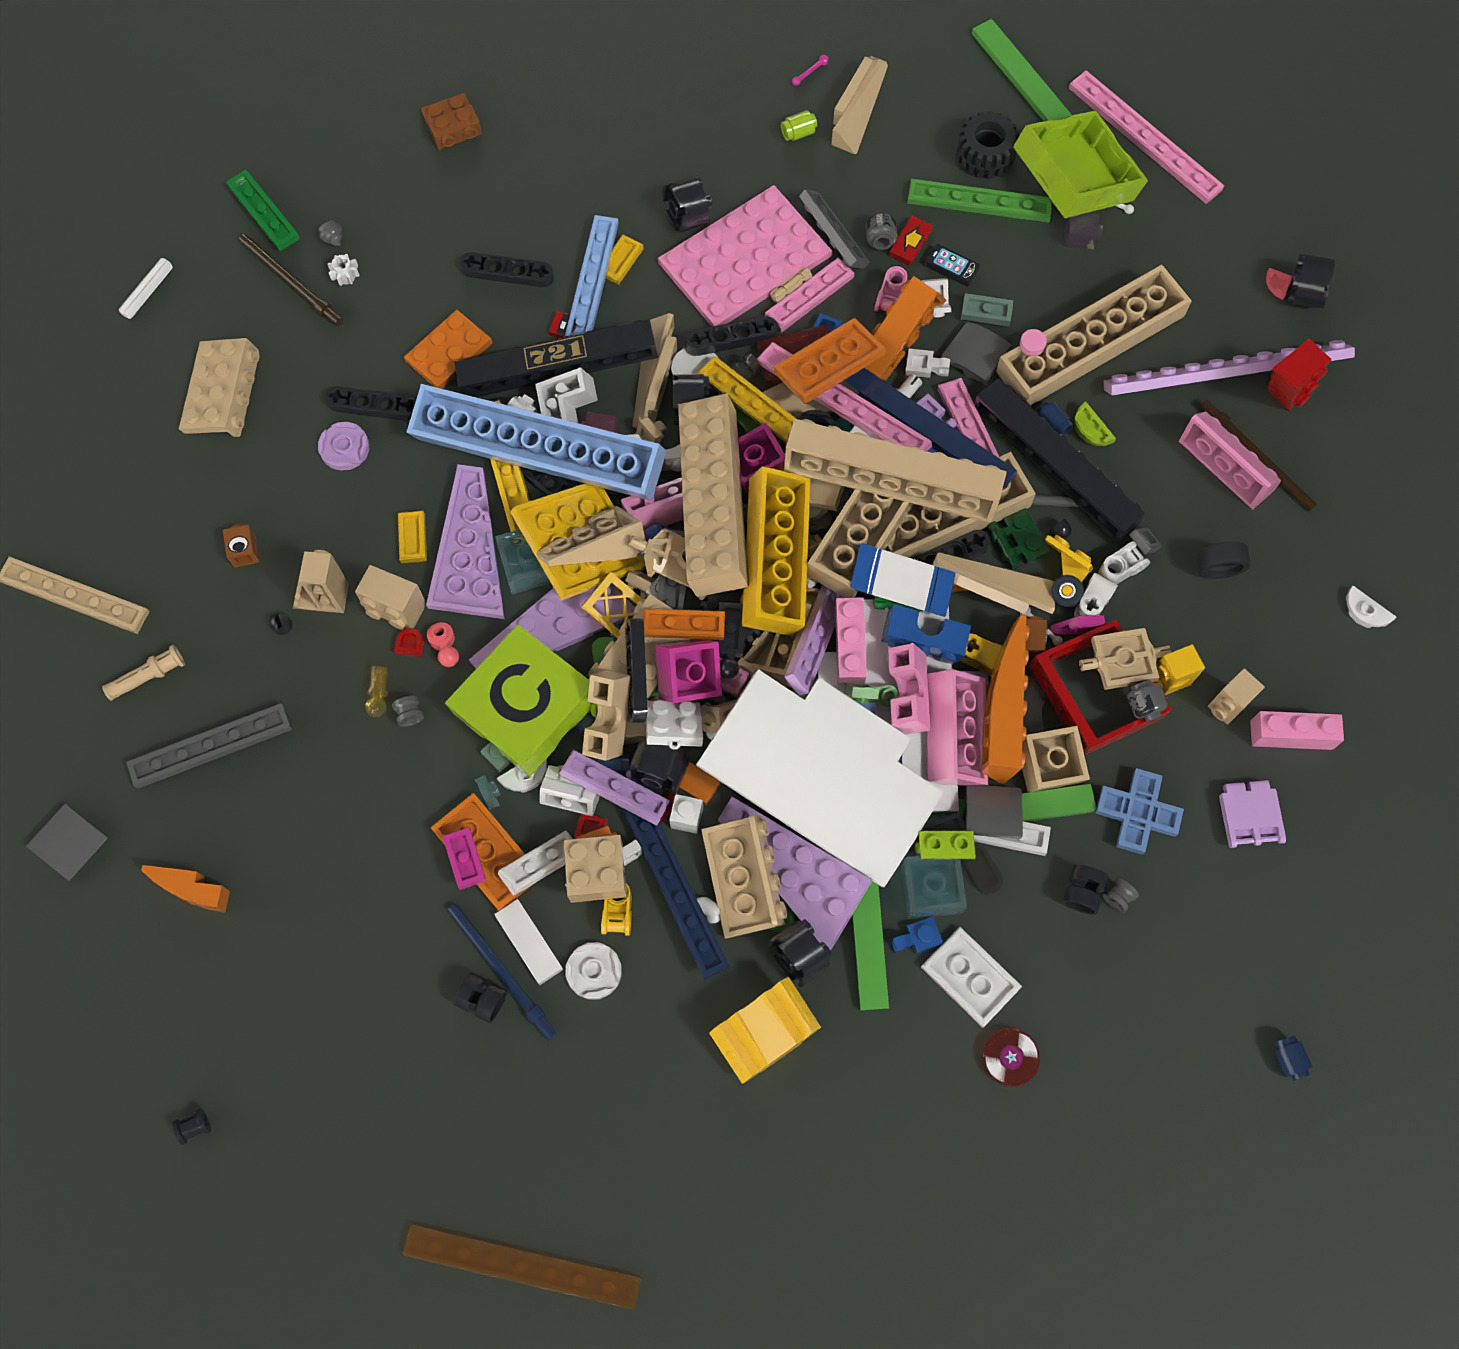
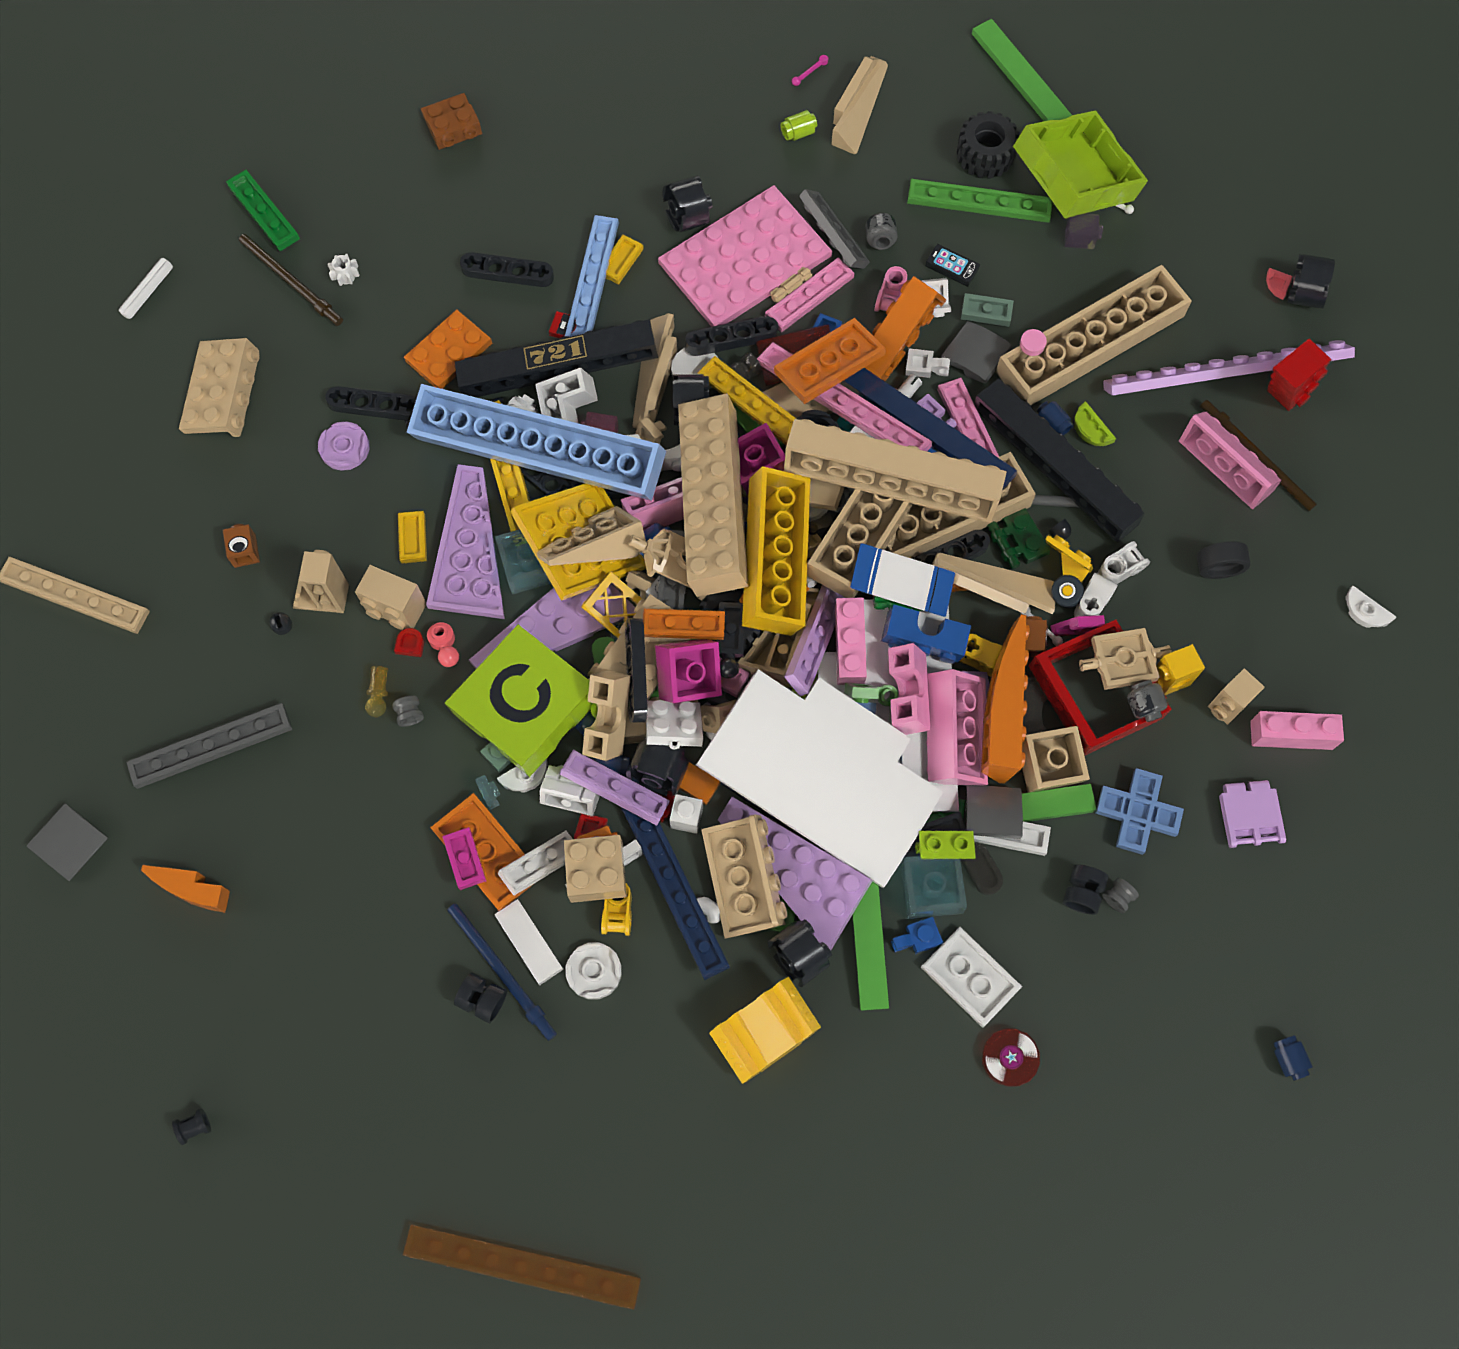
(154, 667): tan pin -> none
(331, 233): dark grey plate -> none
(911, 240): red tile -> none
(1145, 540): dark grey tile -> none
(1146, 137): bright pink tile -> none

